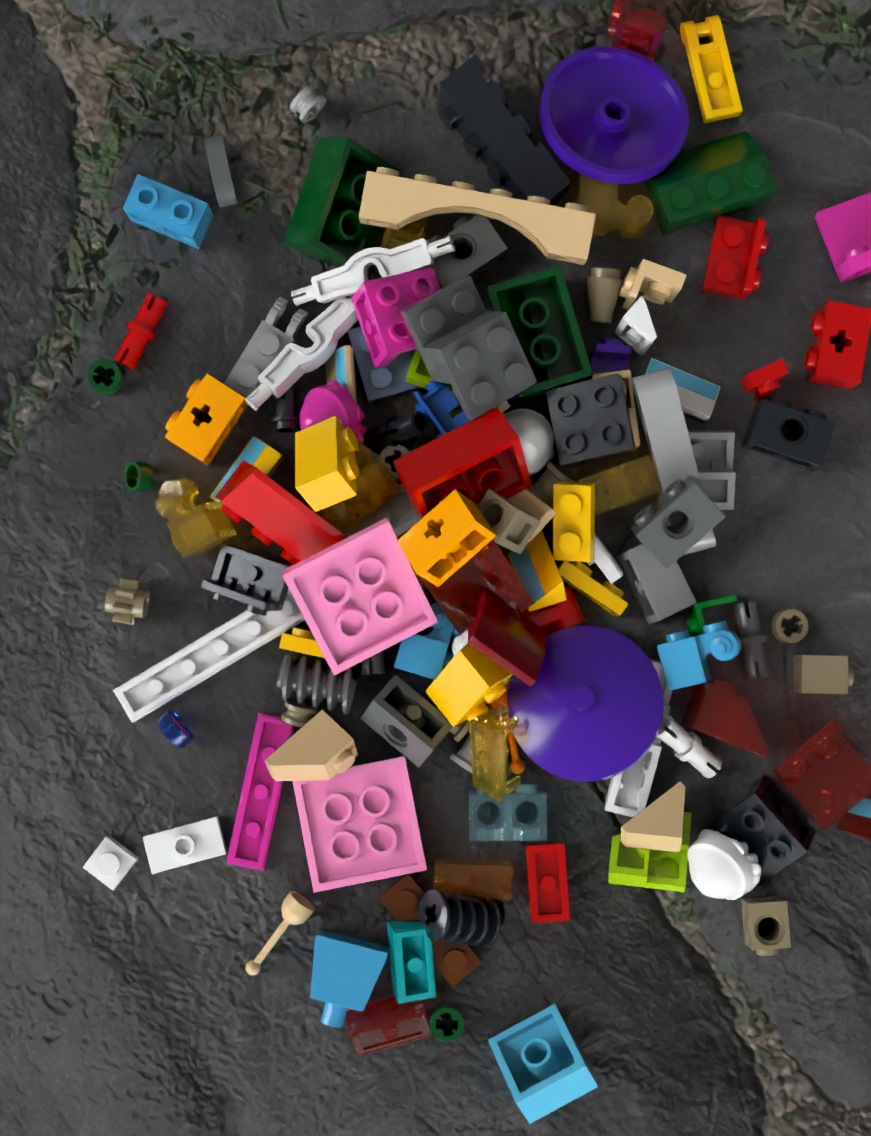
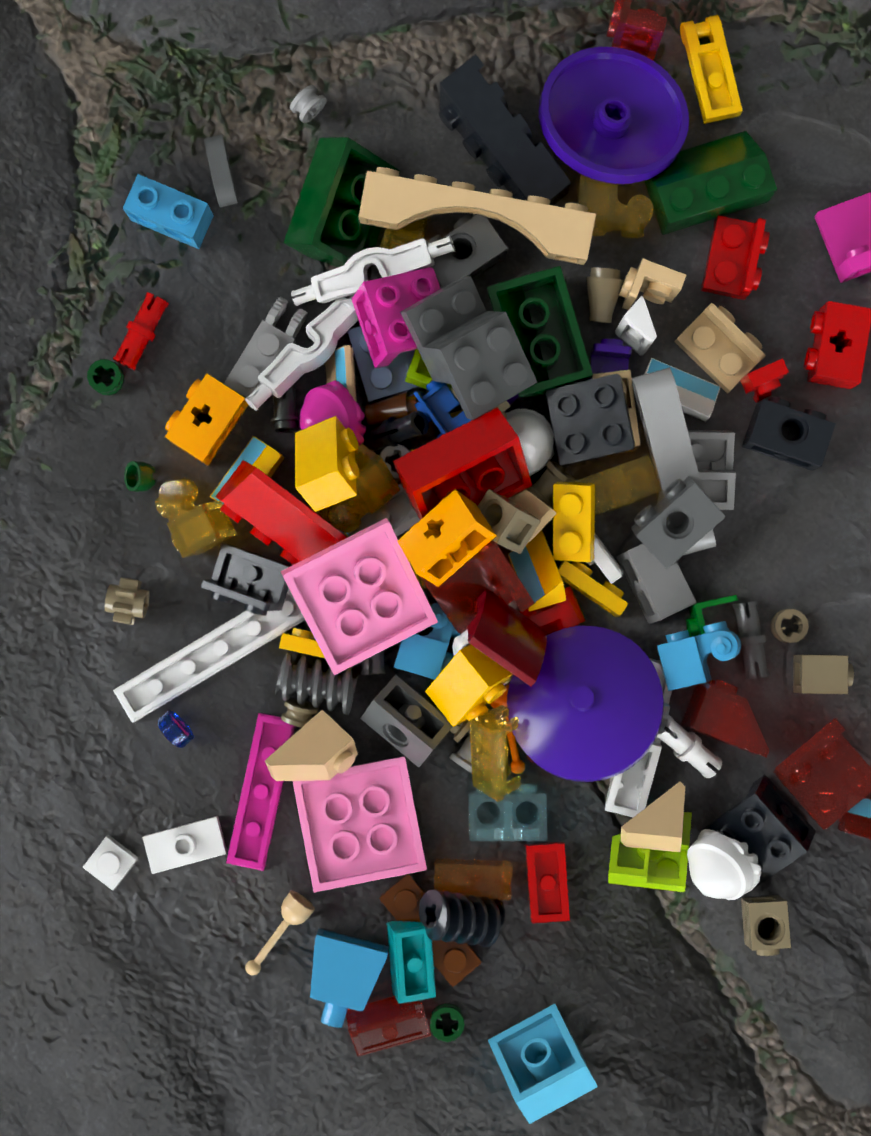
(395, 406): none -> reddish brown cone
(720, 347): none -> tan bracket

